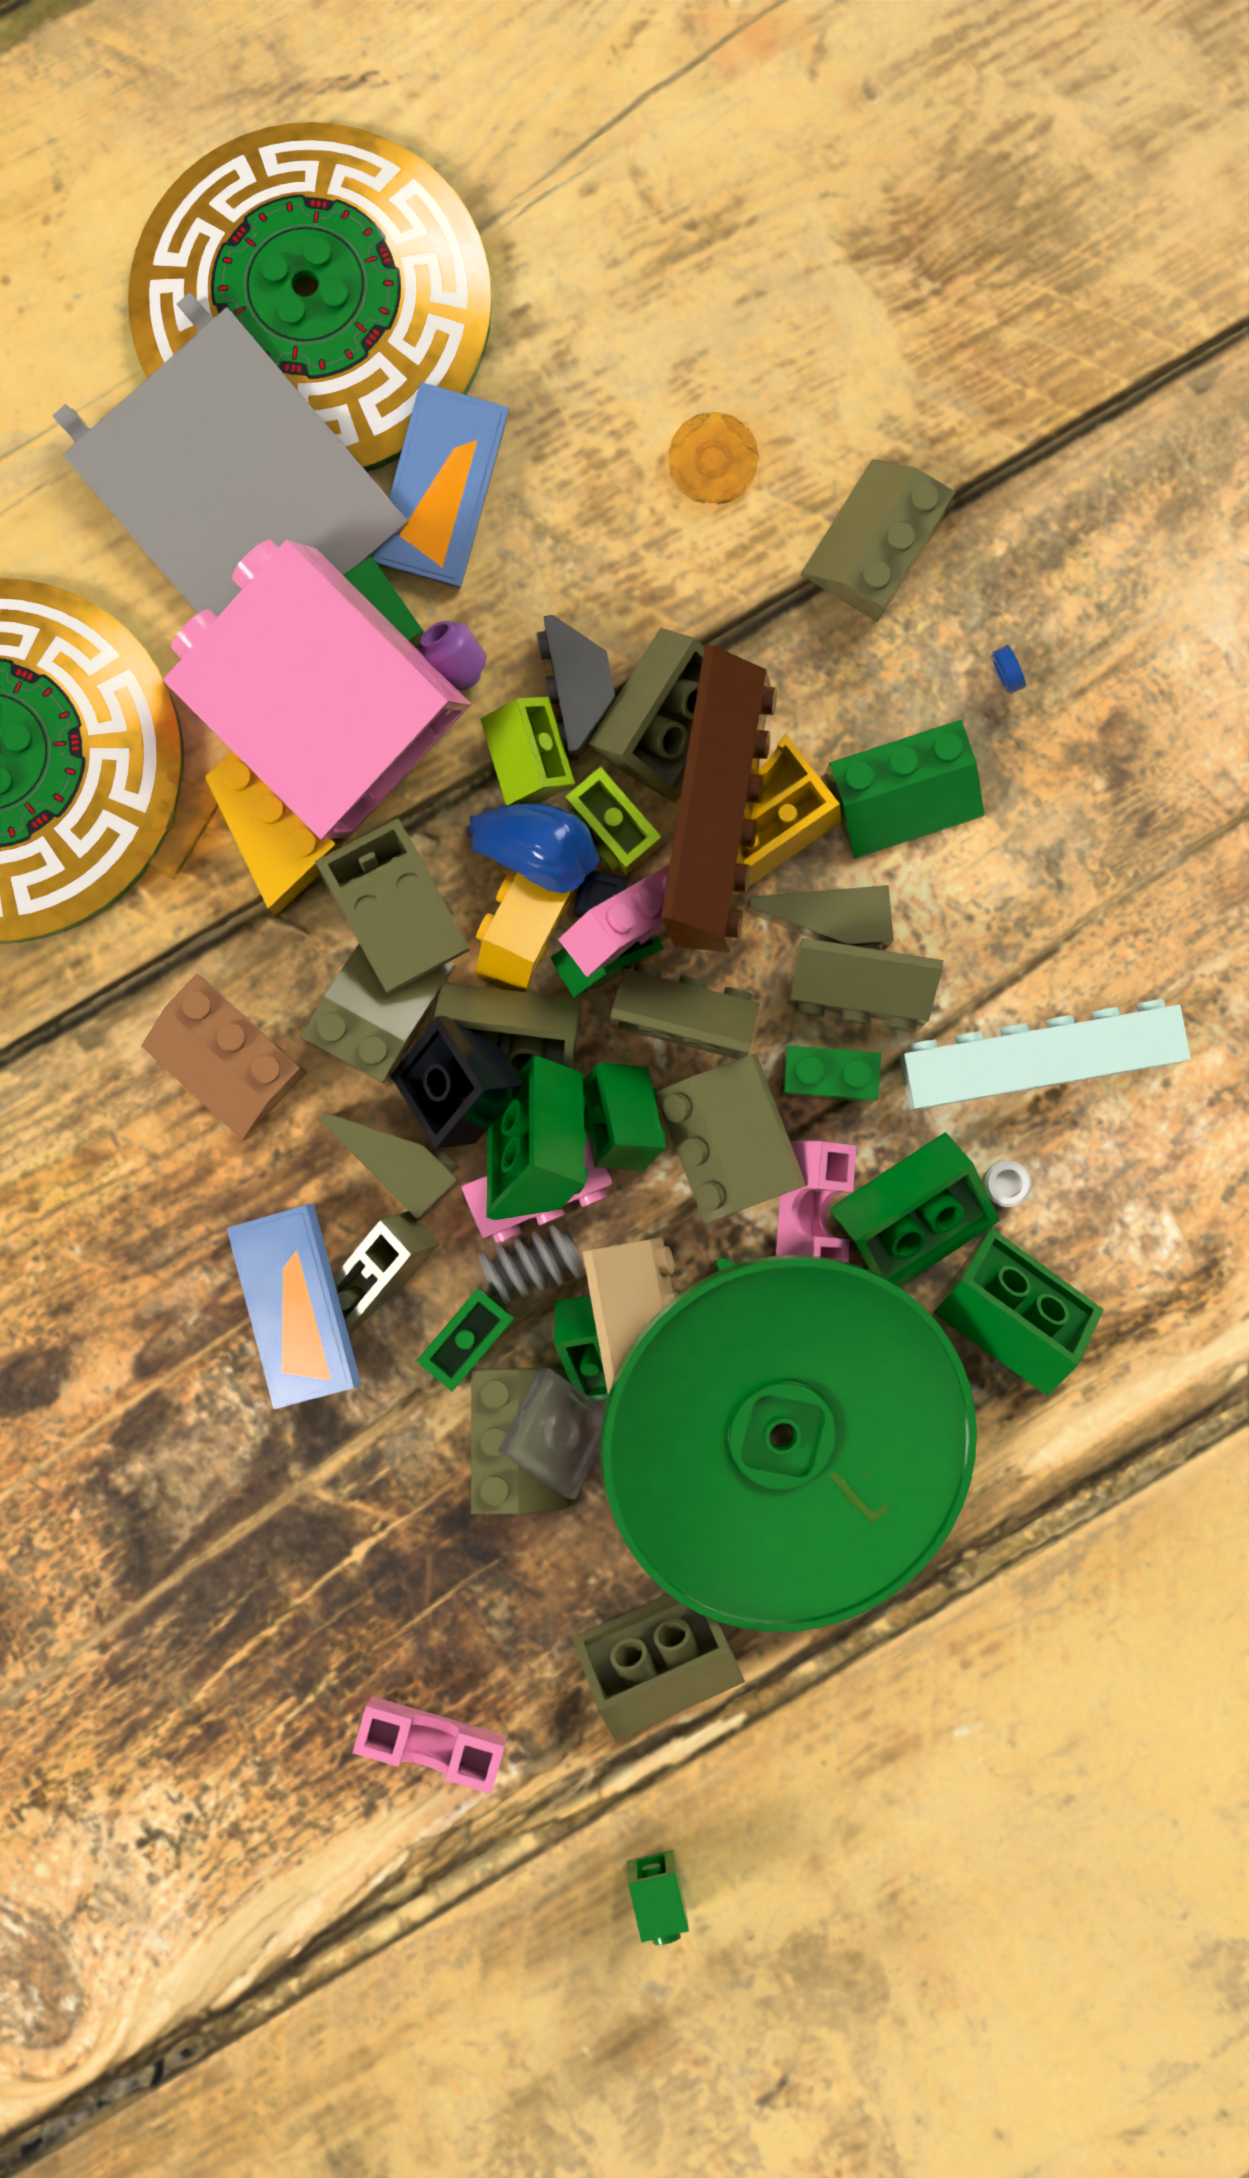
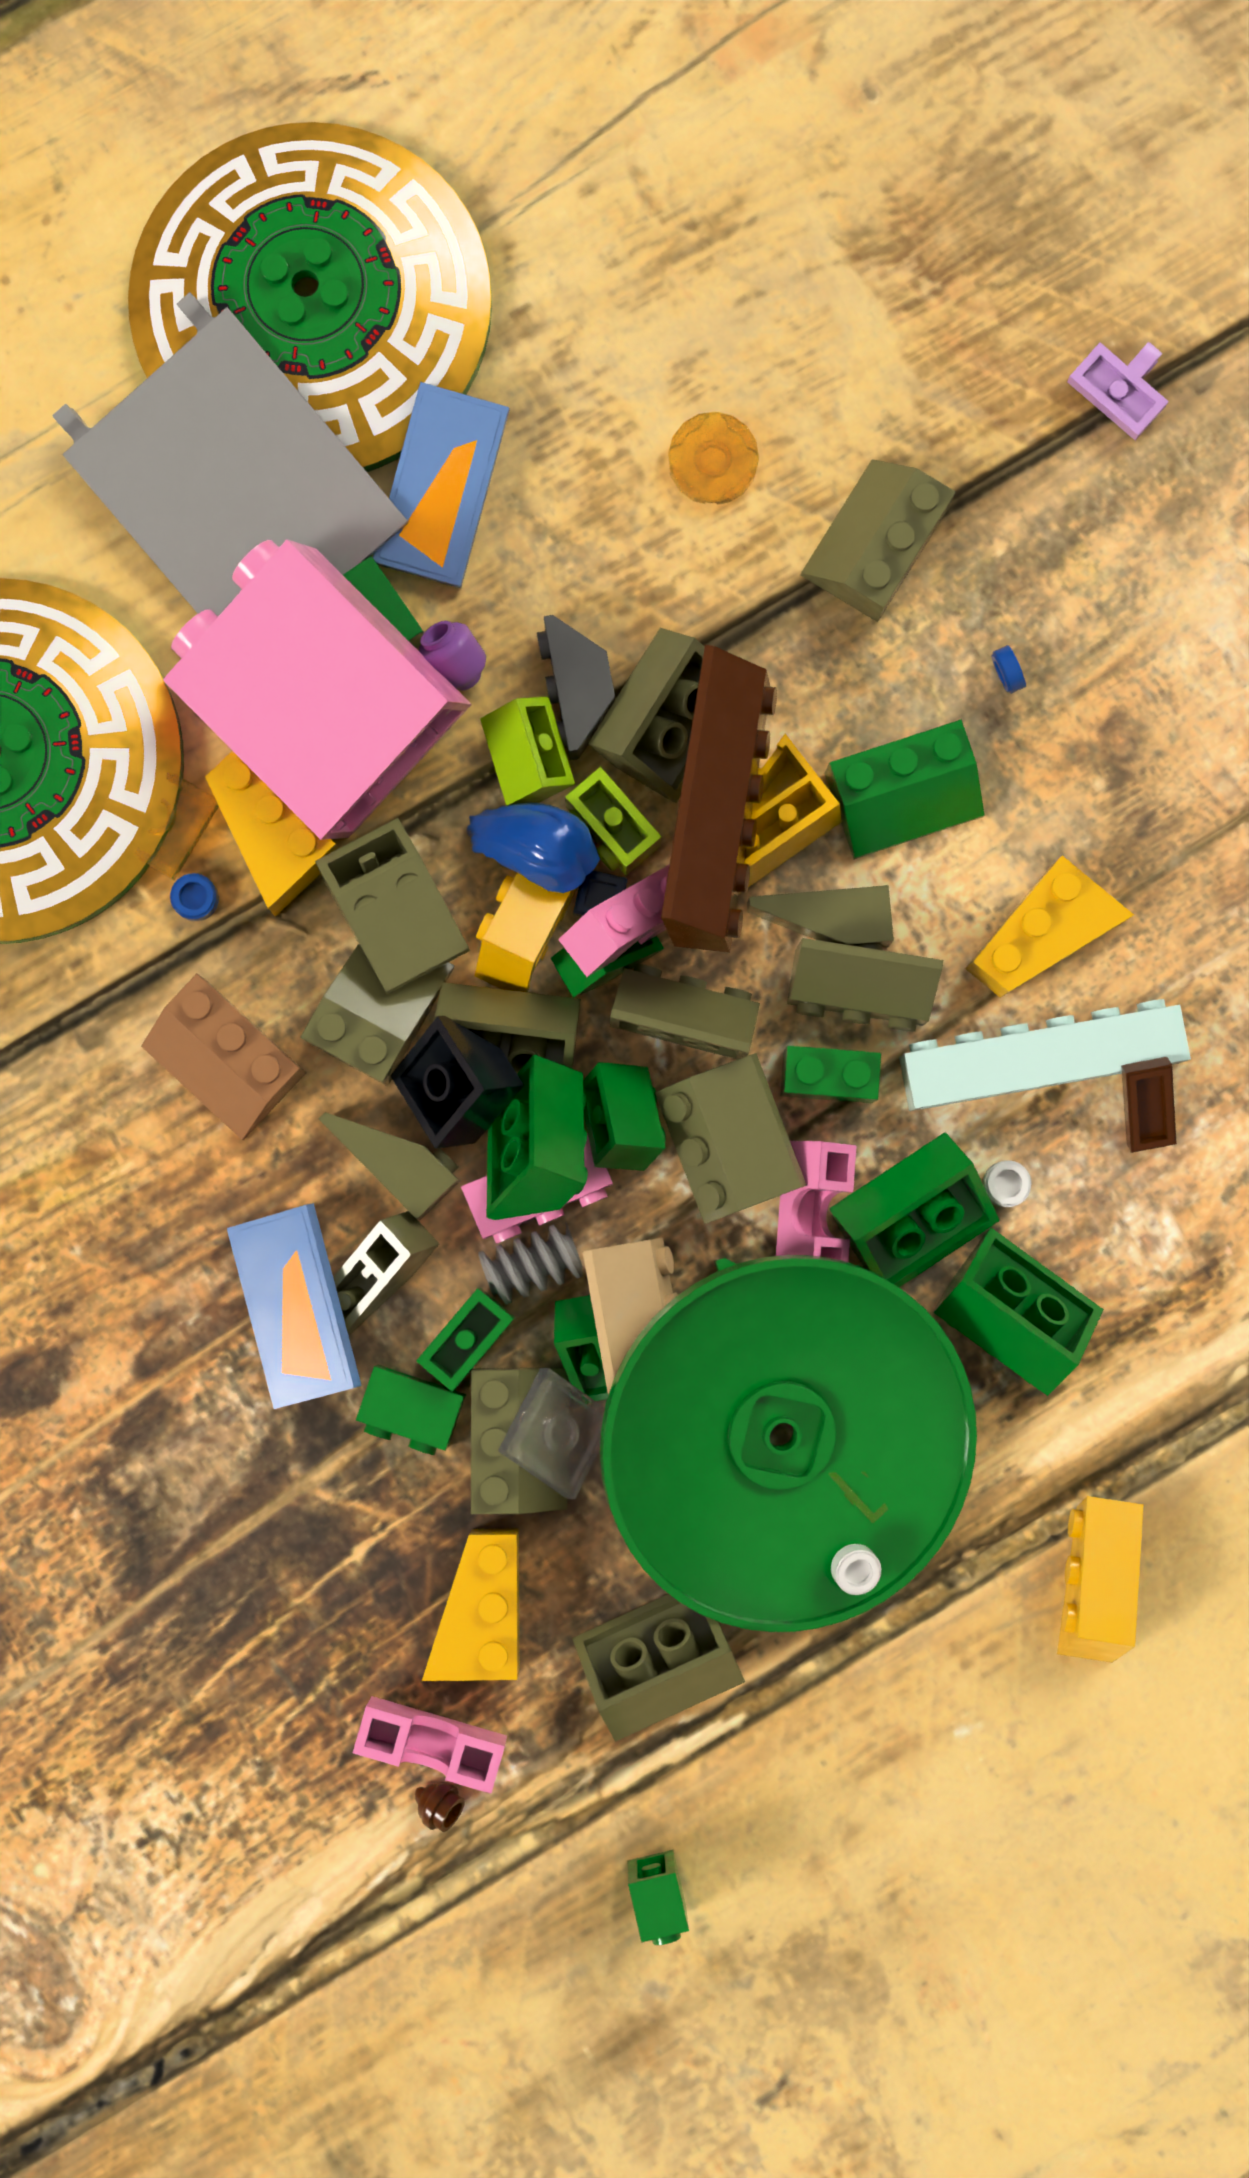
(194, 897): none -> blue tile
(410, 1409): none -> green brick
(439, 1805): none -> reddish brown plate
(482, 1613): none -> yellow wedge
(856, 1569): none -> white tile
(1048, 925): none -> yellow wedge
(1102, 1580): none -> yellow wedge
(1120, 388): none -> lavender plate
(1149, 1104): none -> reddish brown tile

